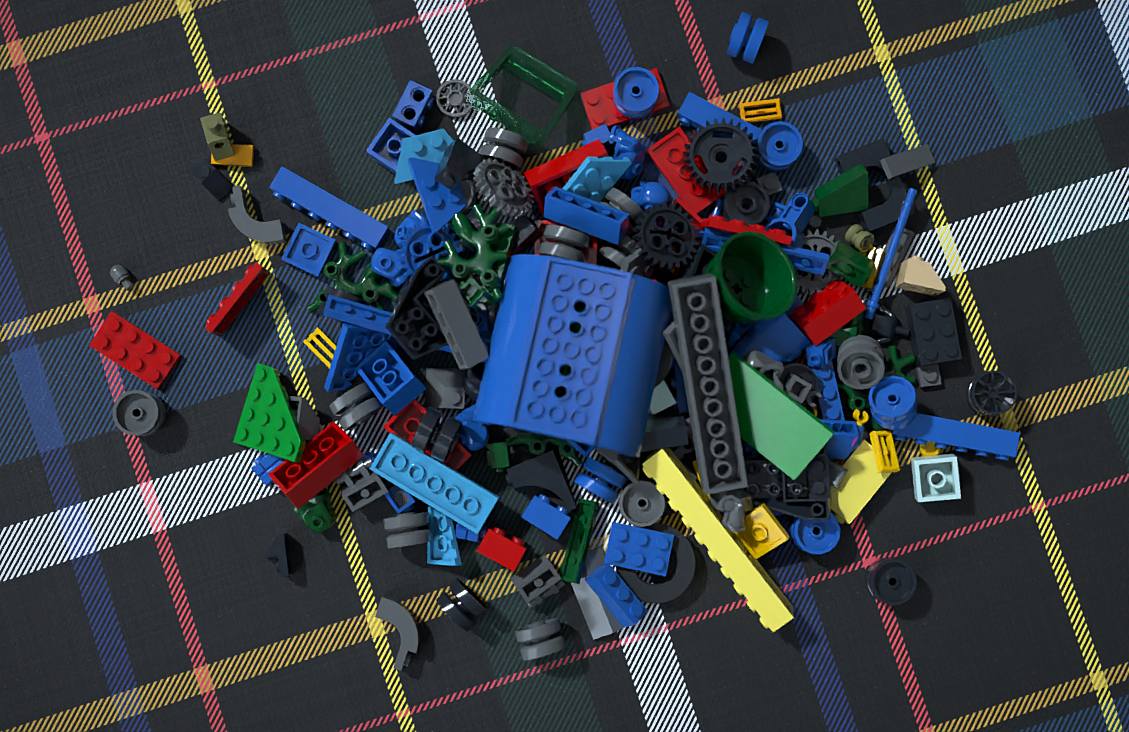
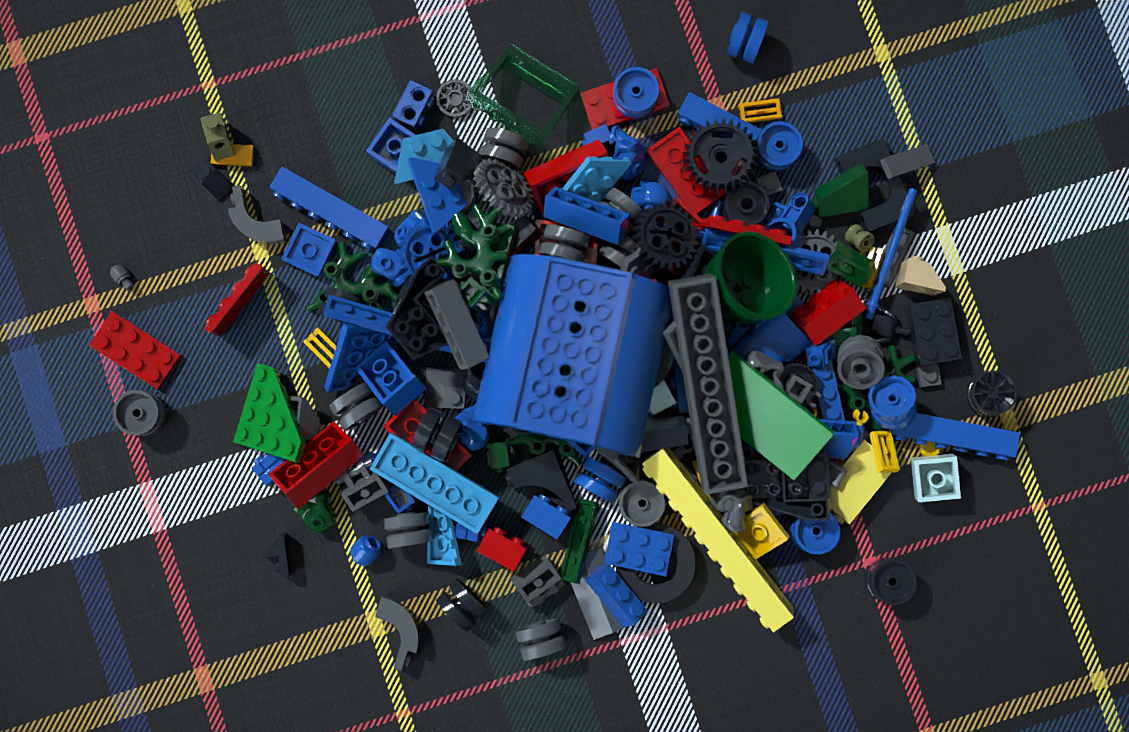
(365, 550): none -> blue head

